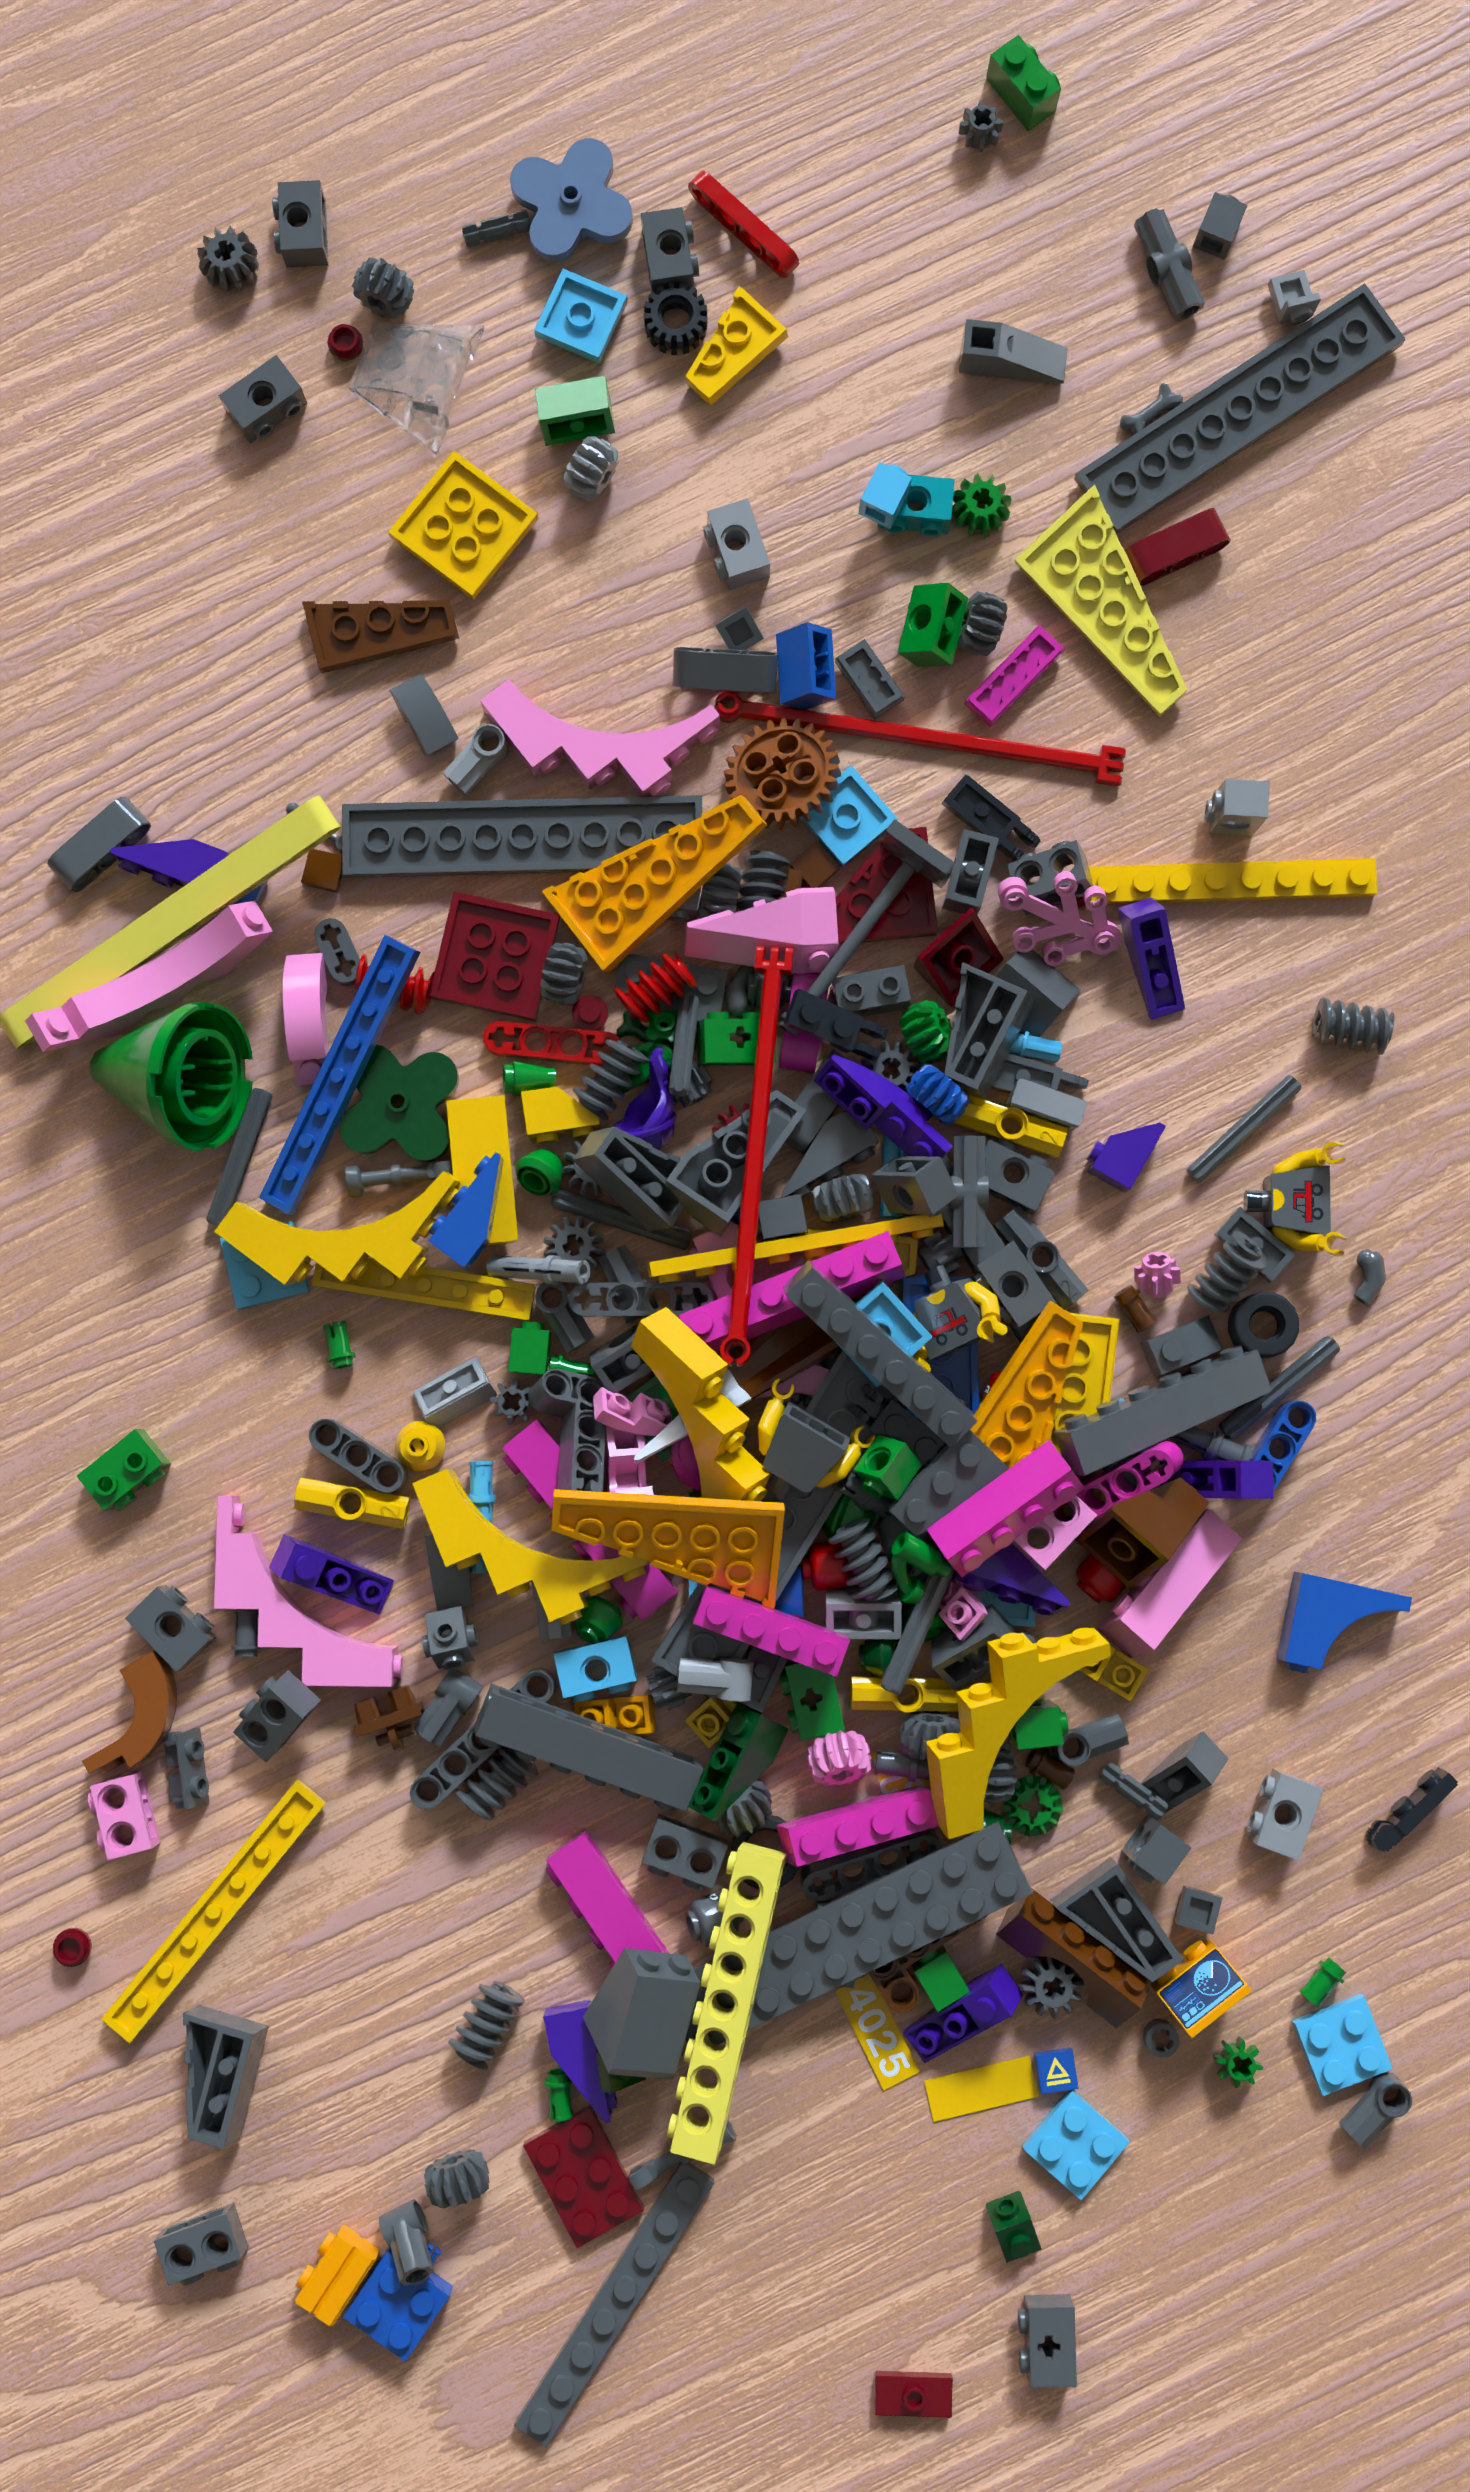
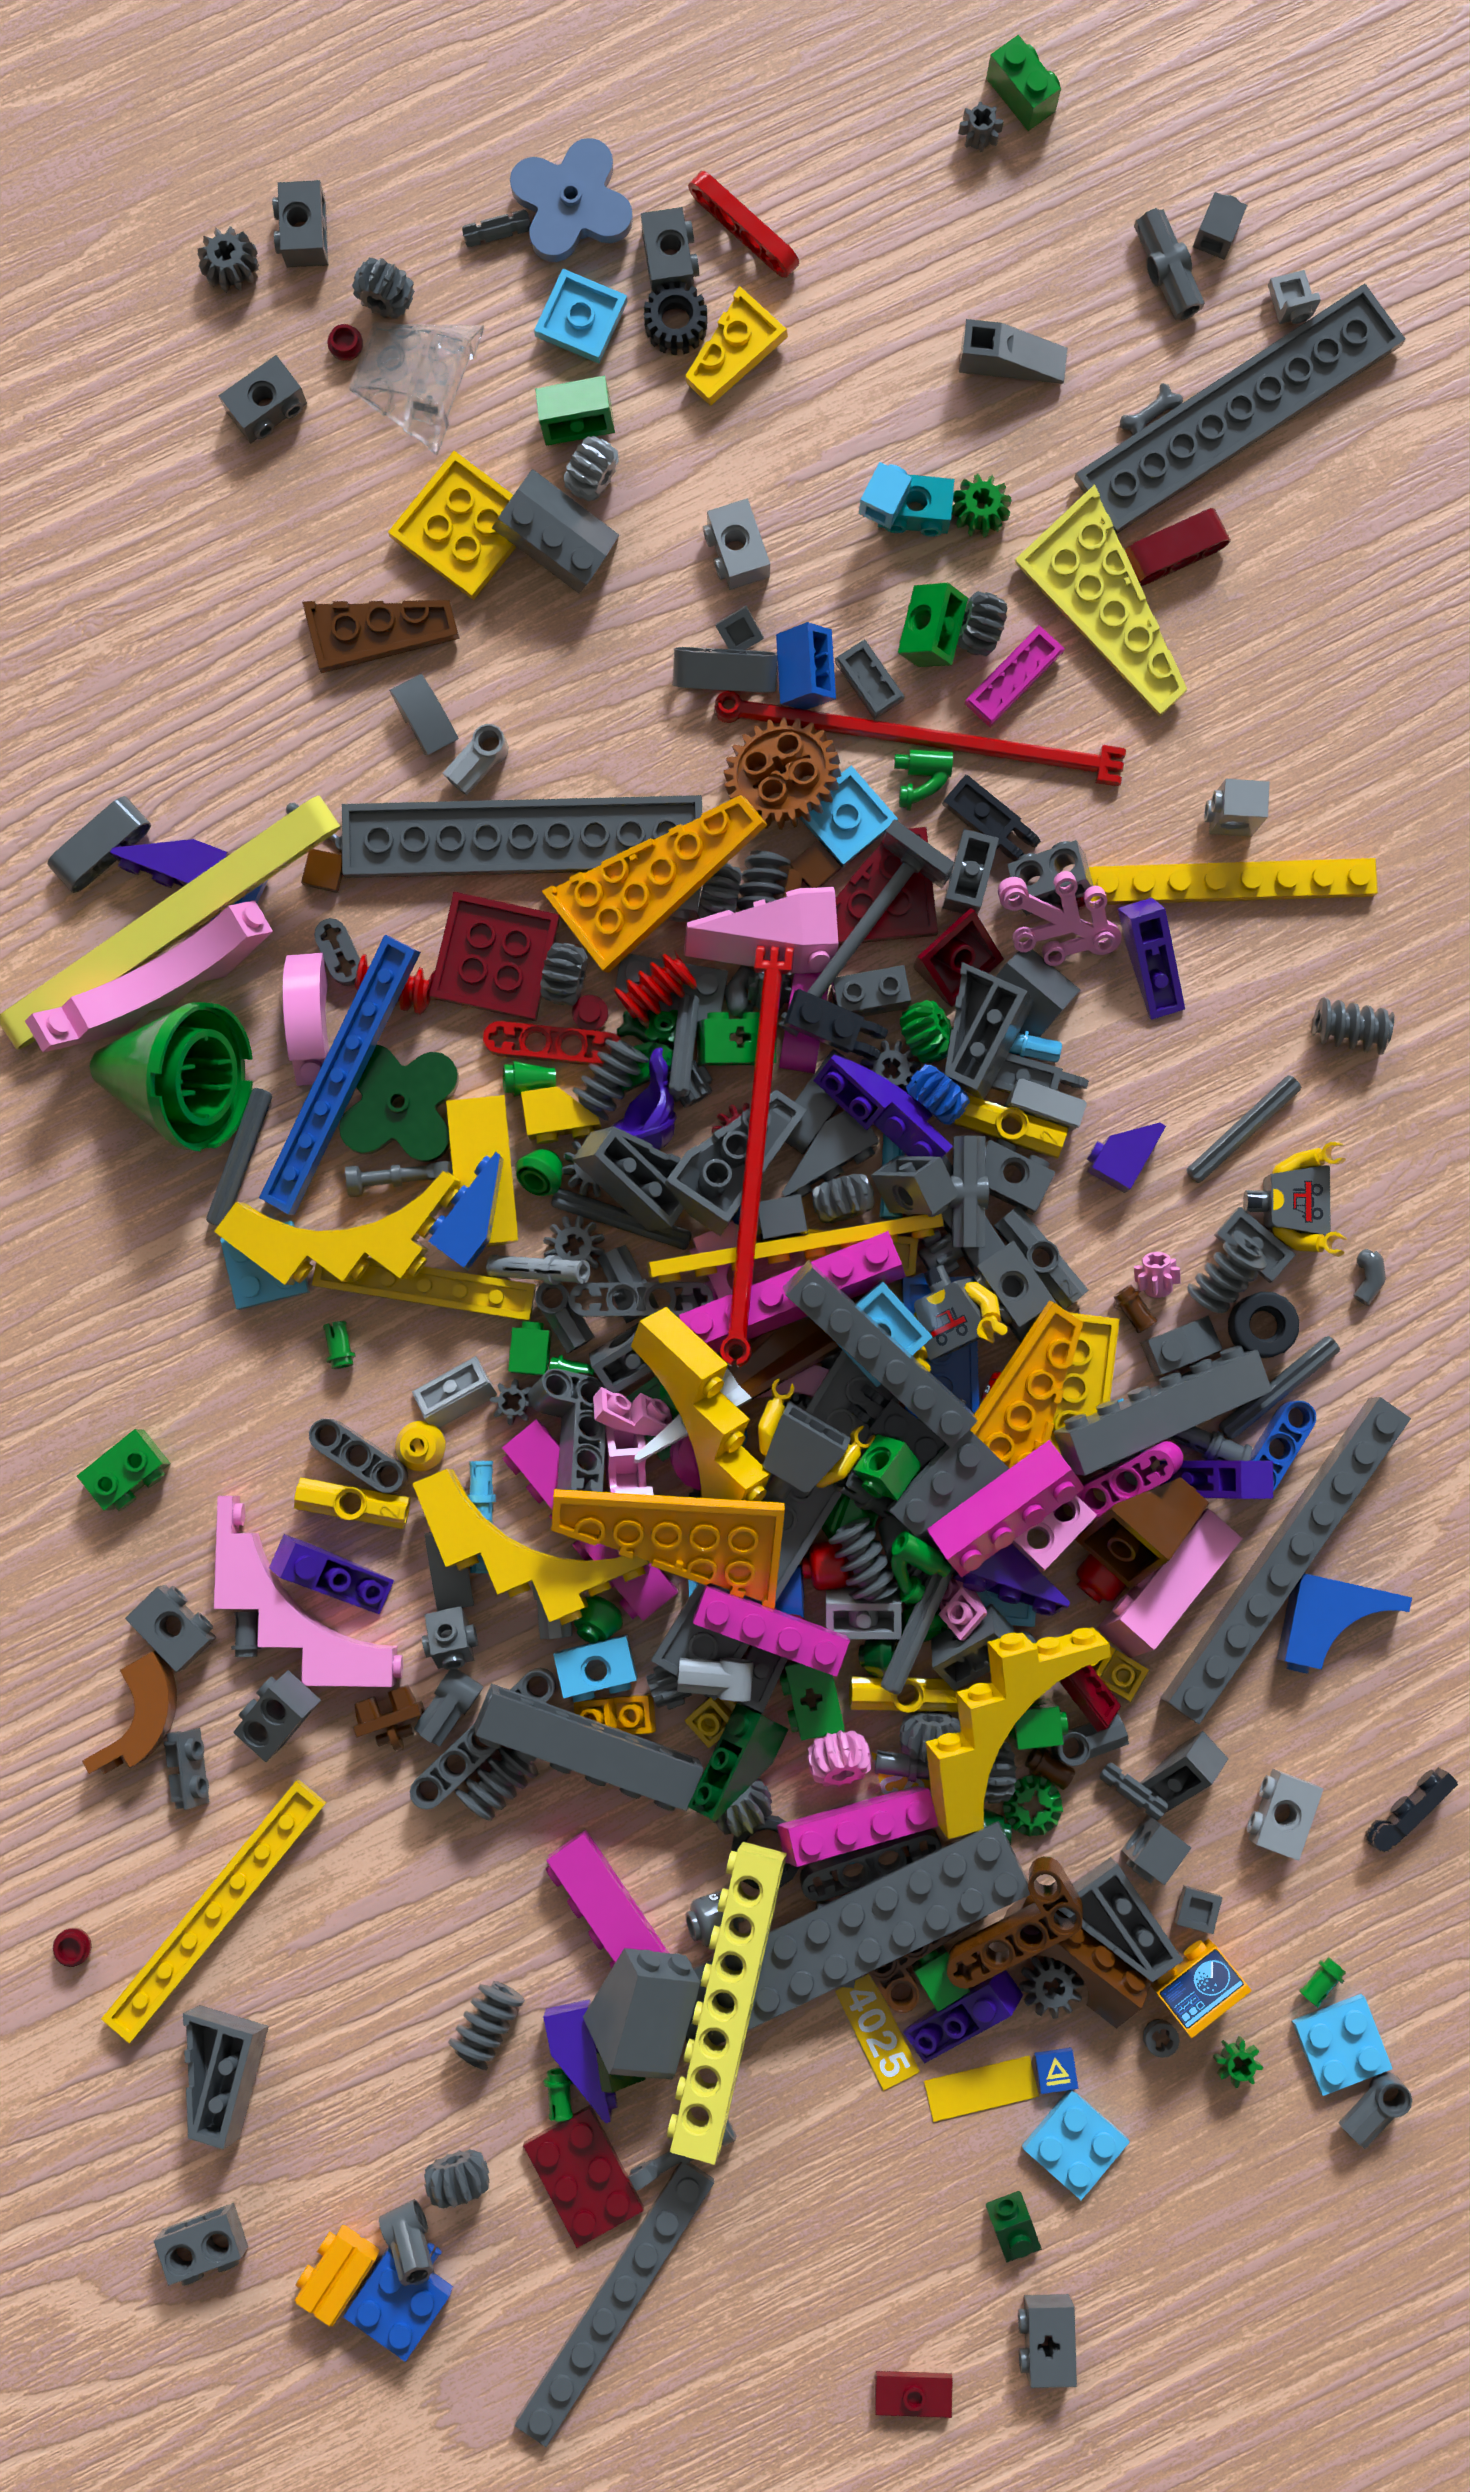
(135, 1813): bright pink brick -> none
(555, 531): none -> dark grey slope
(595, 755): bright pink arch -> none
(688, 1842): dark grey brick -> none
(923, 763): none -> green plant
(1010, 1933): none -> reddish brown beam
(1092, 1697): none -> dark red plate
(1285, 1559): none -> dark grey brick

